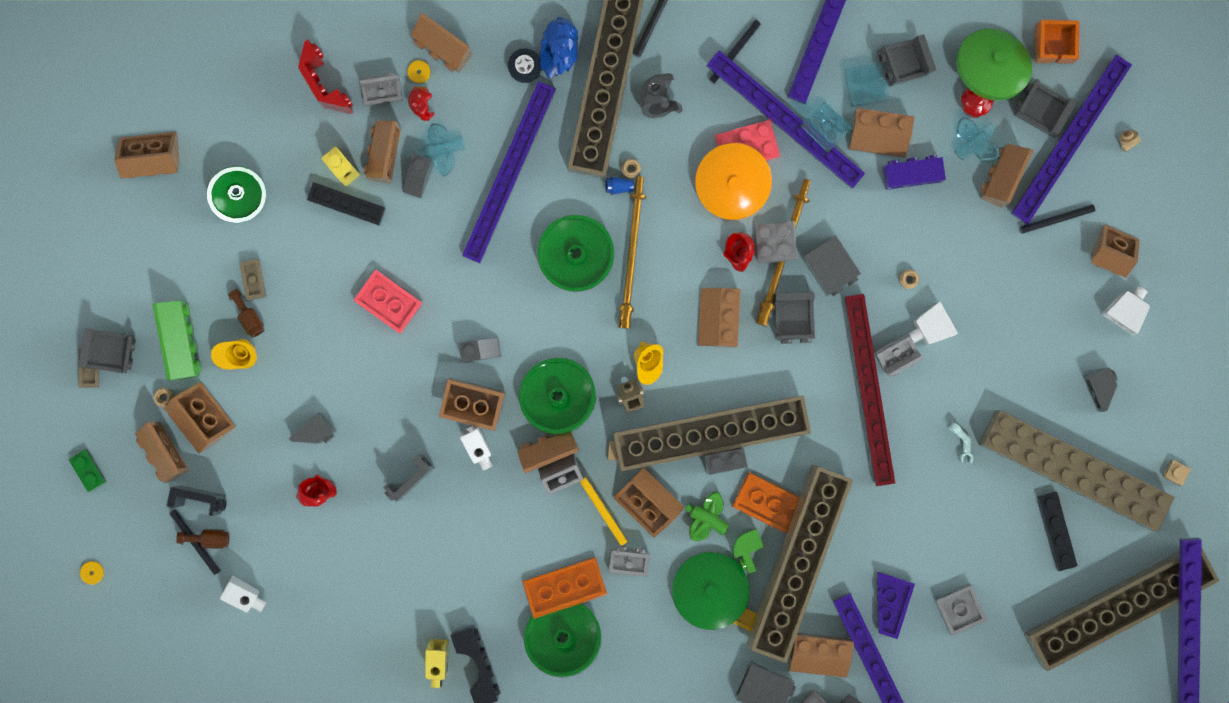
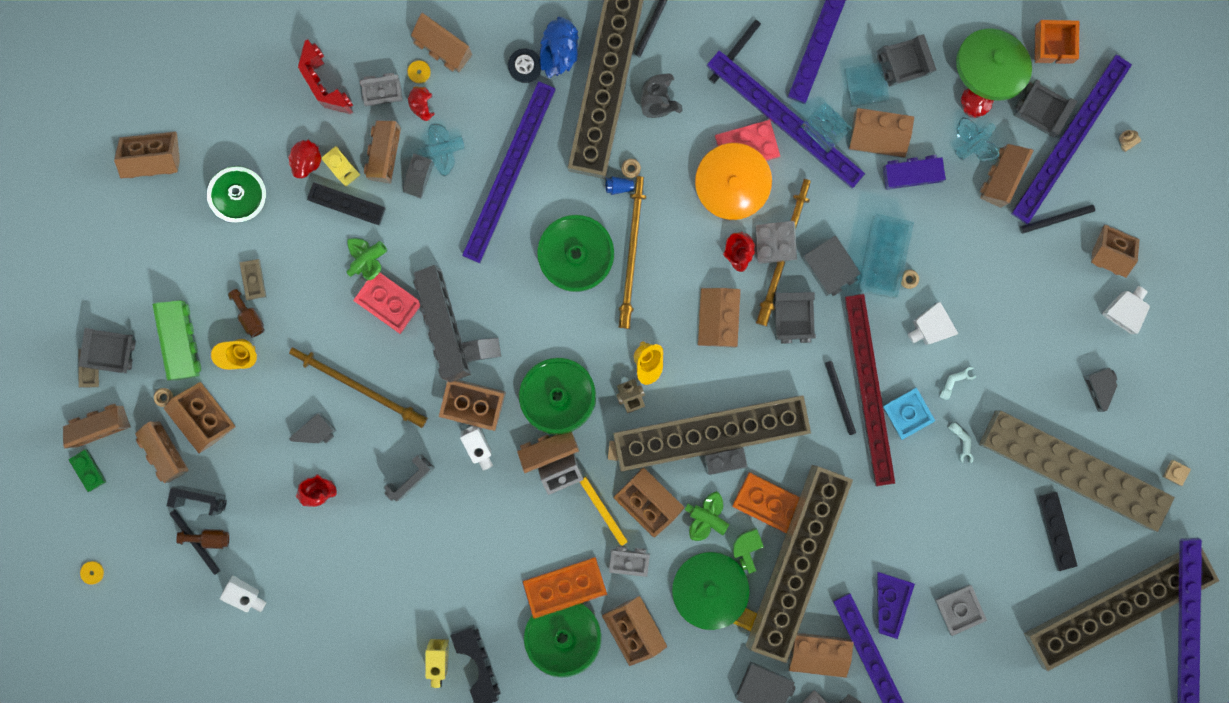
(95, 426): none -> medium nougat slope
(304, 158): none -> red hair
(365, 258): none -> bright green plant
(406, 413): none -> pearl gold bar
(441, 323): none -> dark grey brick
(634, 631): none -> medium nougat slope
(840, 397): none -> black bar
(885, 256): none -> clear light blue brick
(898, 355): light grey bracket -> none
(908, 413): none -> medium azure plate
(947, 390): none -> light aqua arm

